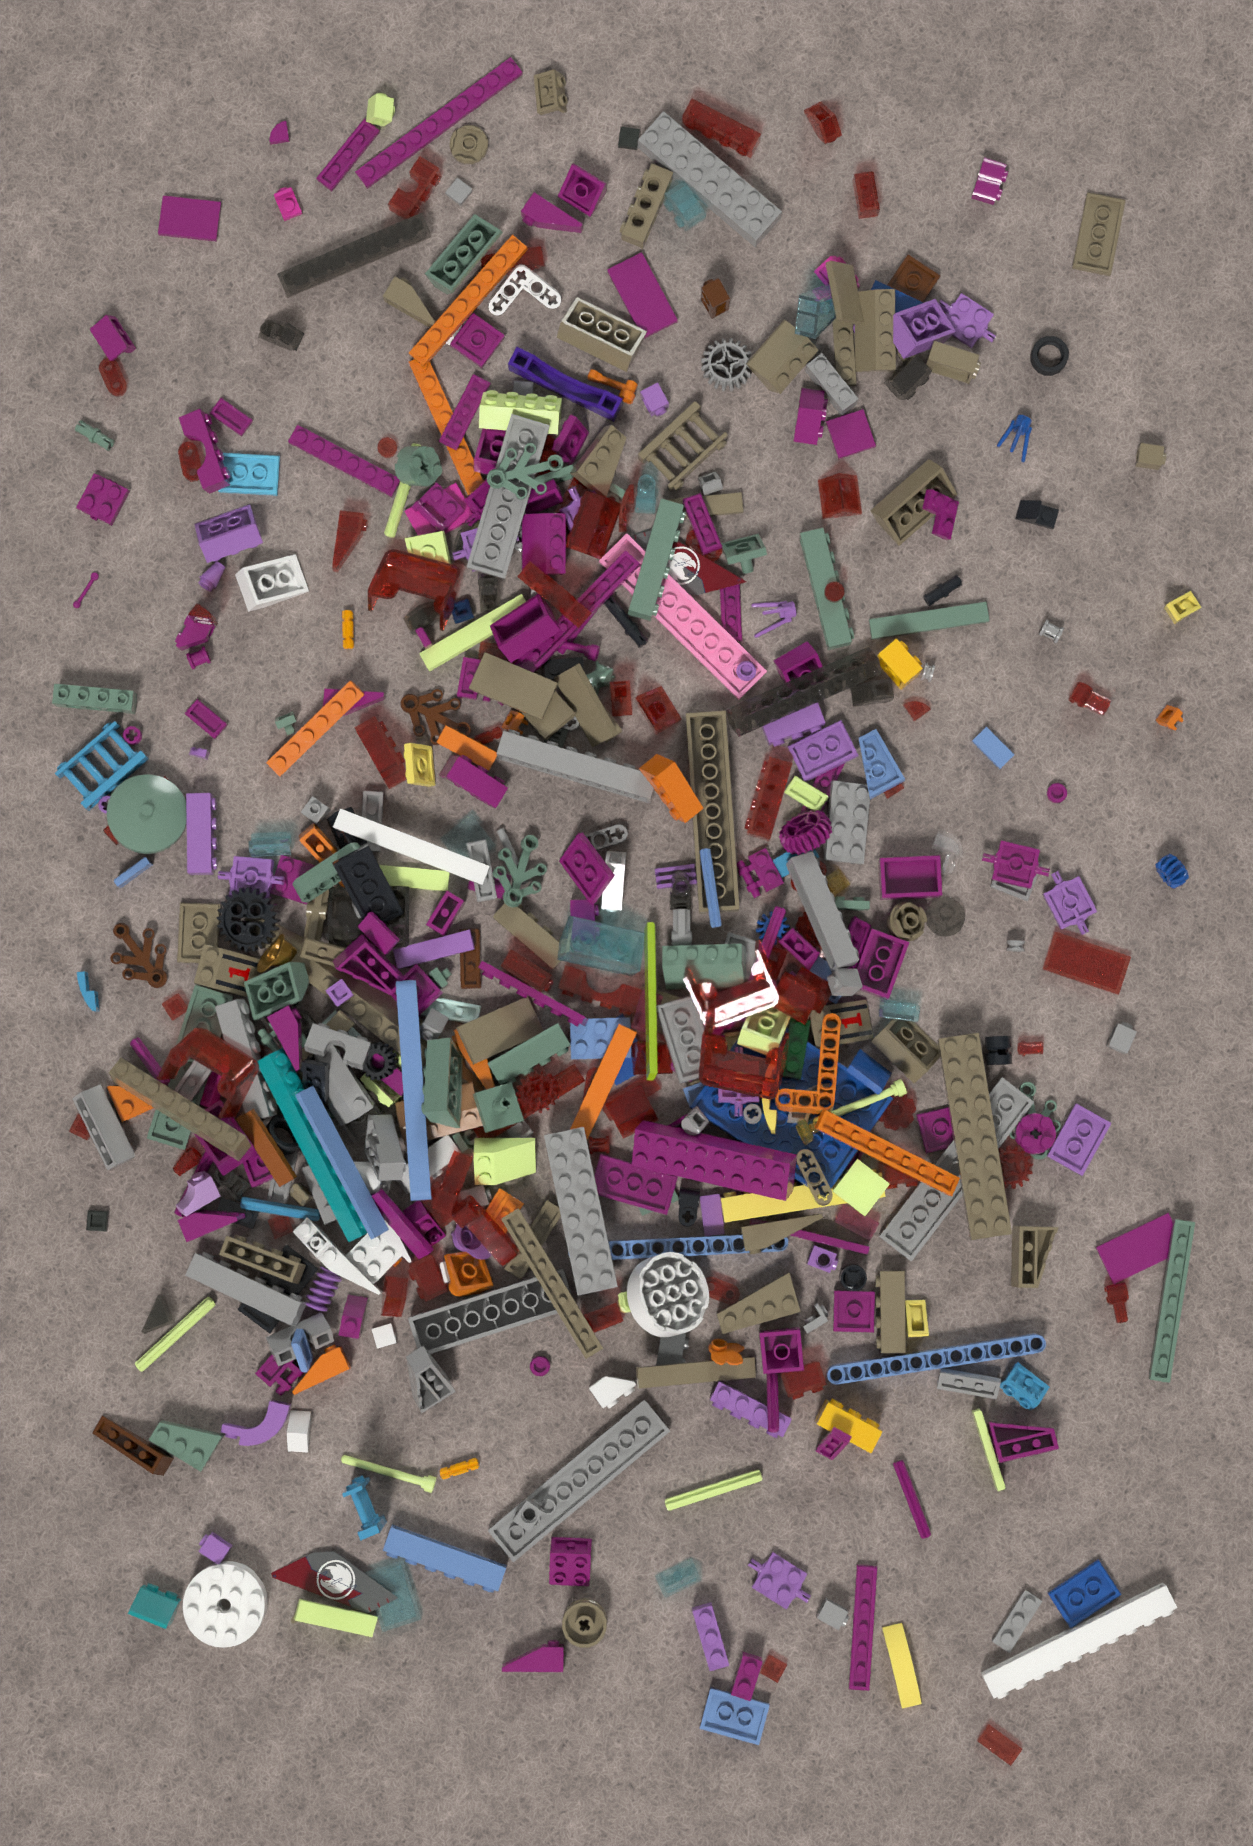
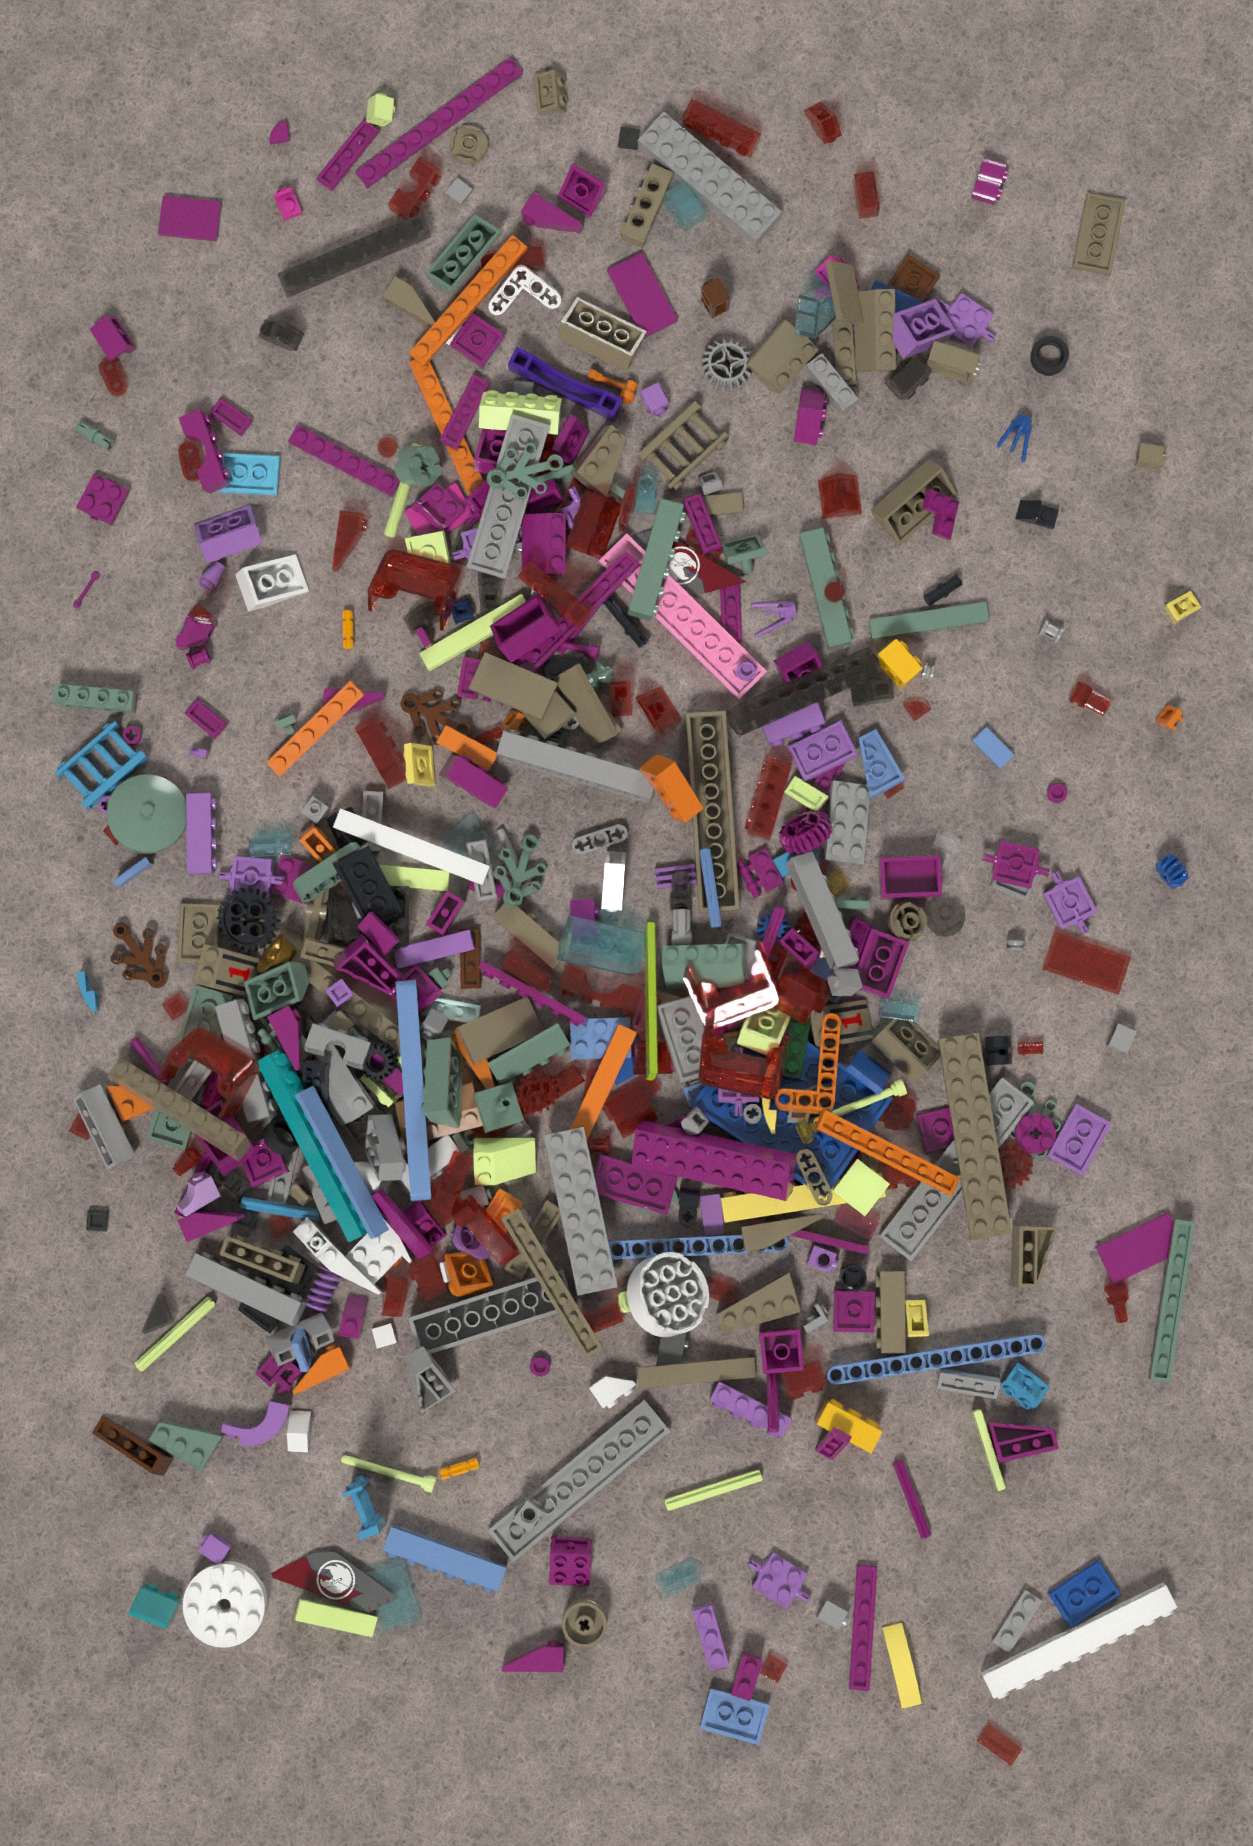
(266, 1147): dark orange tile -> none
(586, 868): magenta tile -> none
(725, 1352): orange plate -> none
(850, 434): magenta tile -> none

